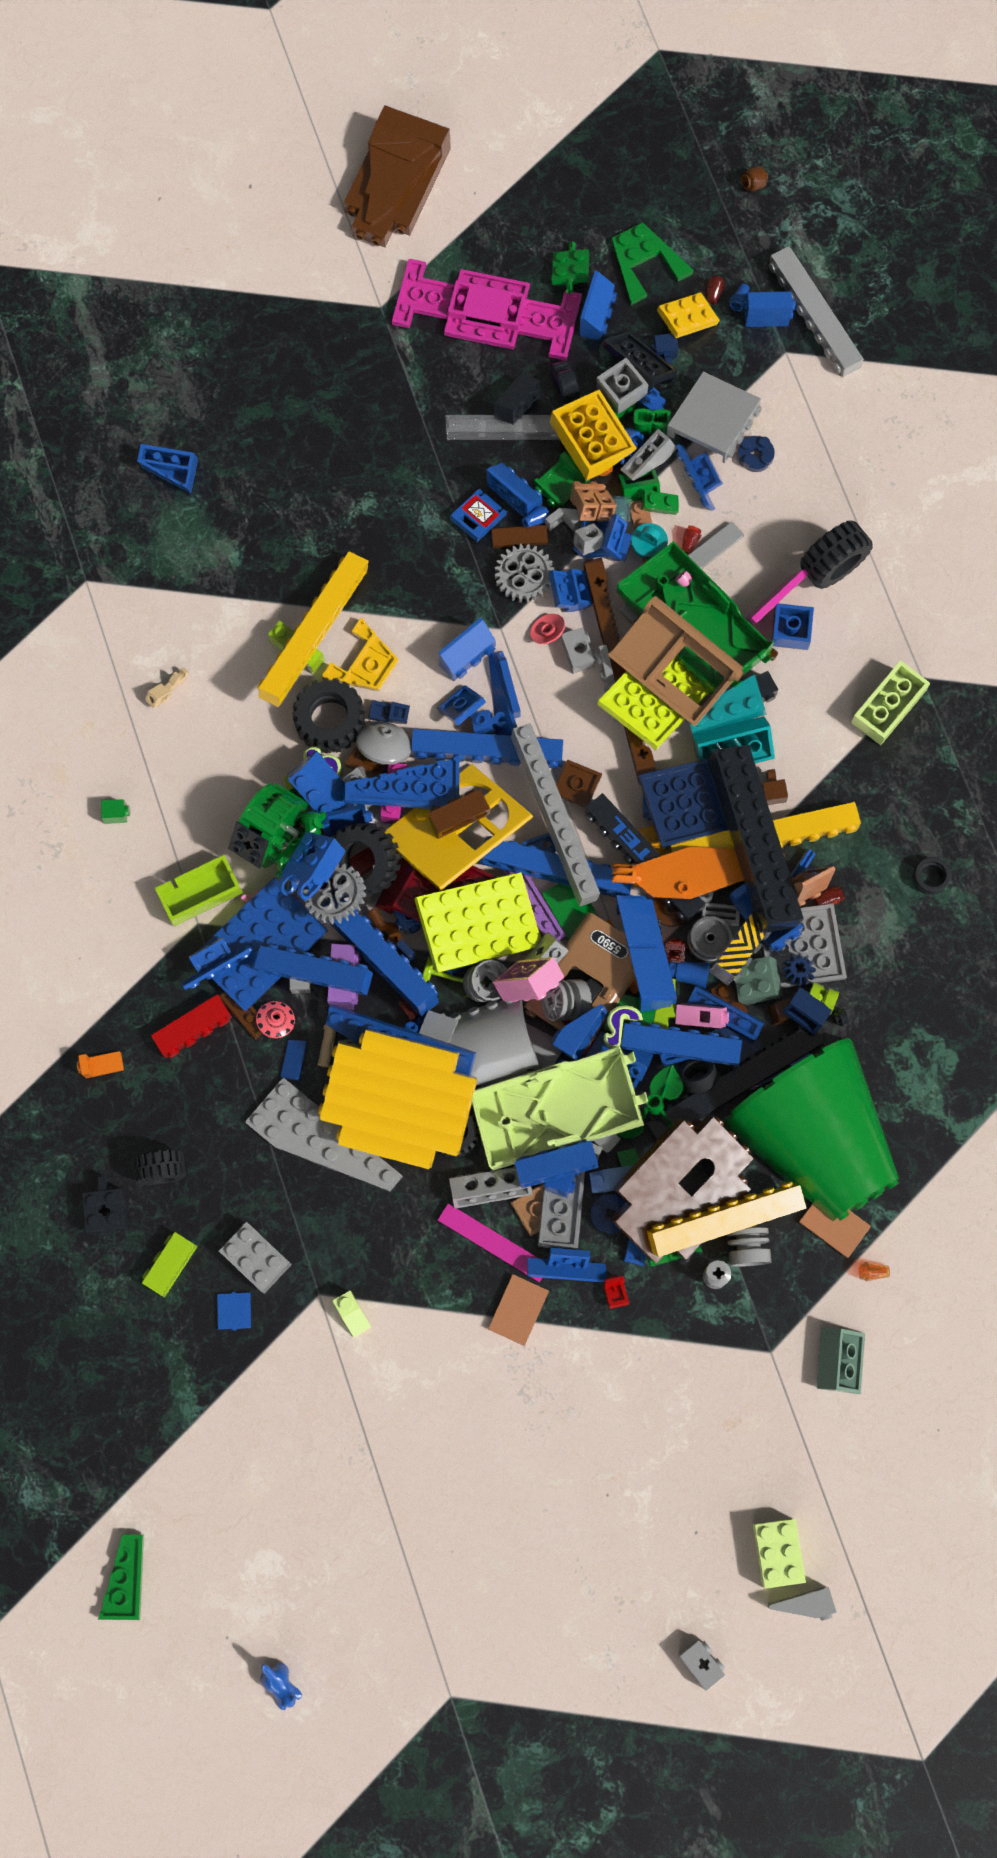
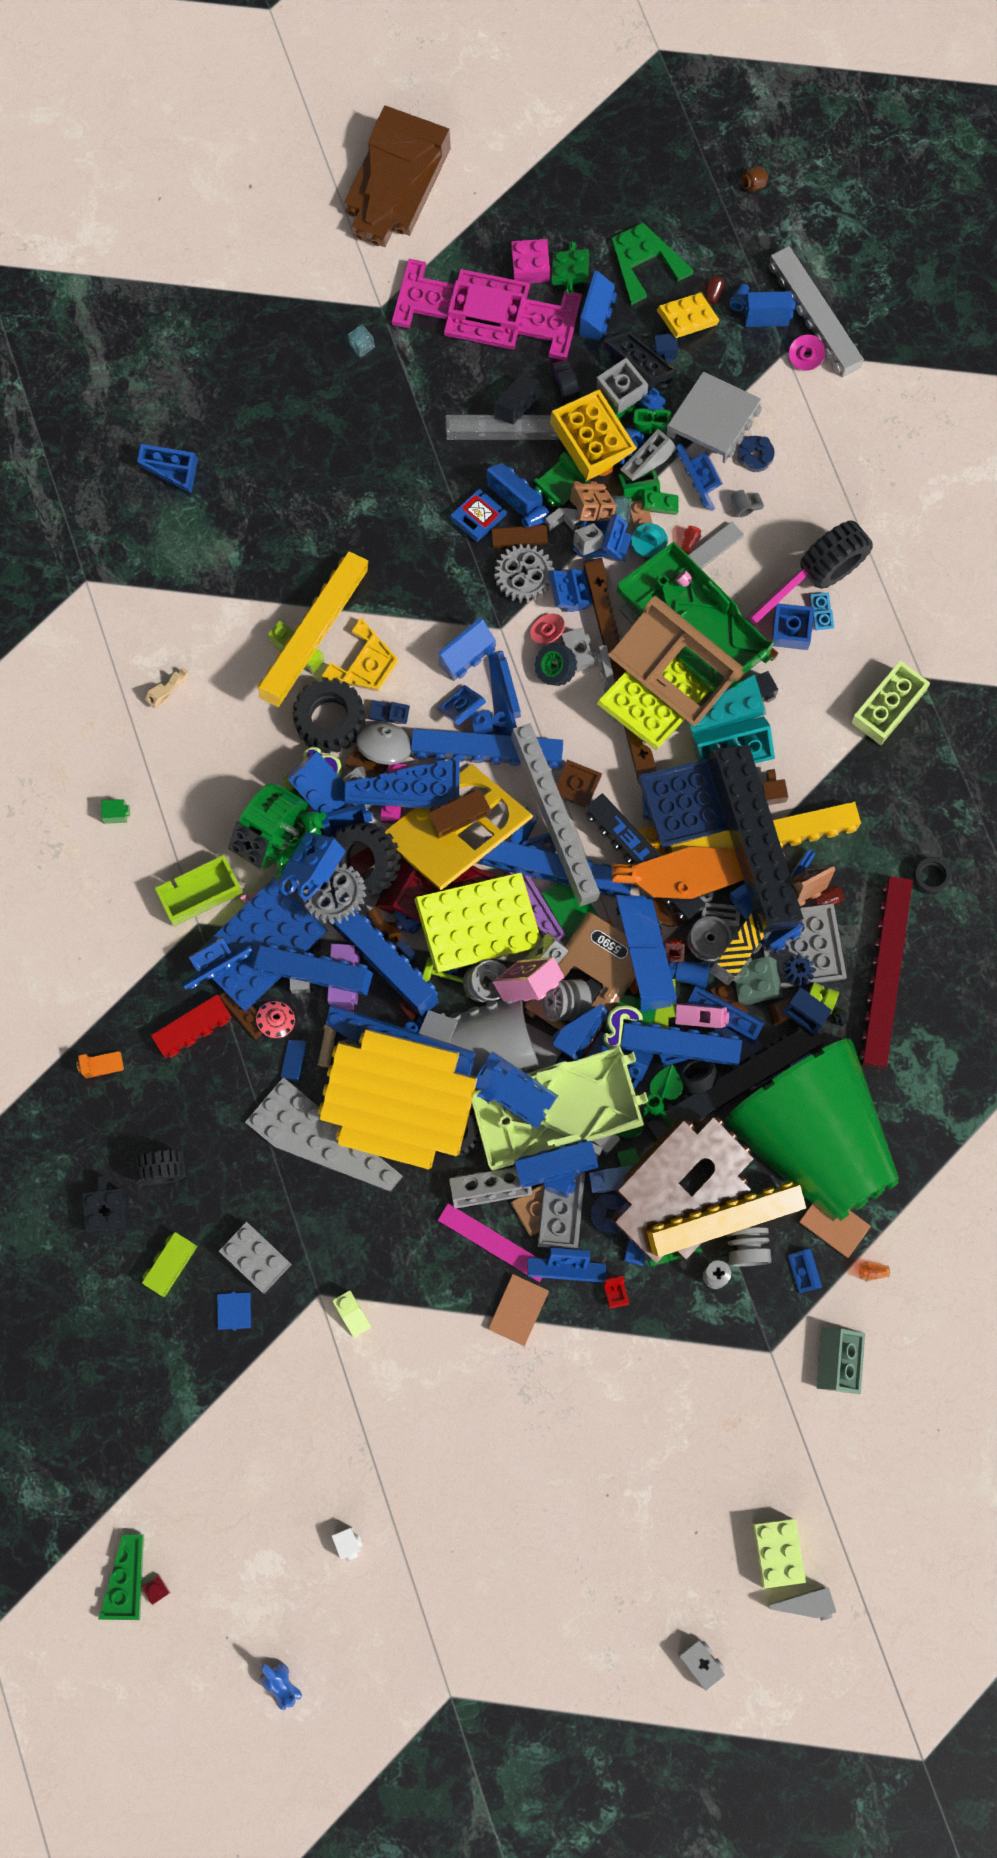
(156, 1590): none -> dark red plate
(347, 1544): none -> white brick
(361, 340): none -> clear light blue brick
(517, 1094): none -> blue piece
(524, 831): none -> blue slope
(531, 261): none -> dark pink brick
(546, 663): none -> black wheel
(743, 504): none -> dark grey piece
(804, 1271): none -> blue slope
(805, 344): none -> dark pink dish
(822, 611): none -> dark azure slope
(886, 973): none -> dark red brick

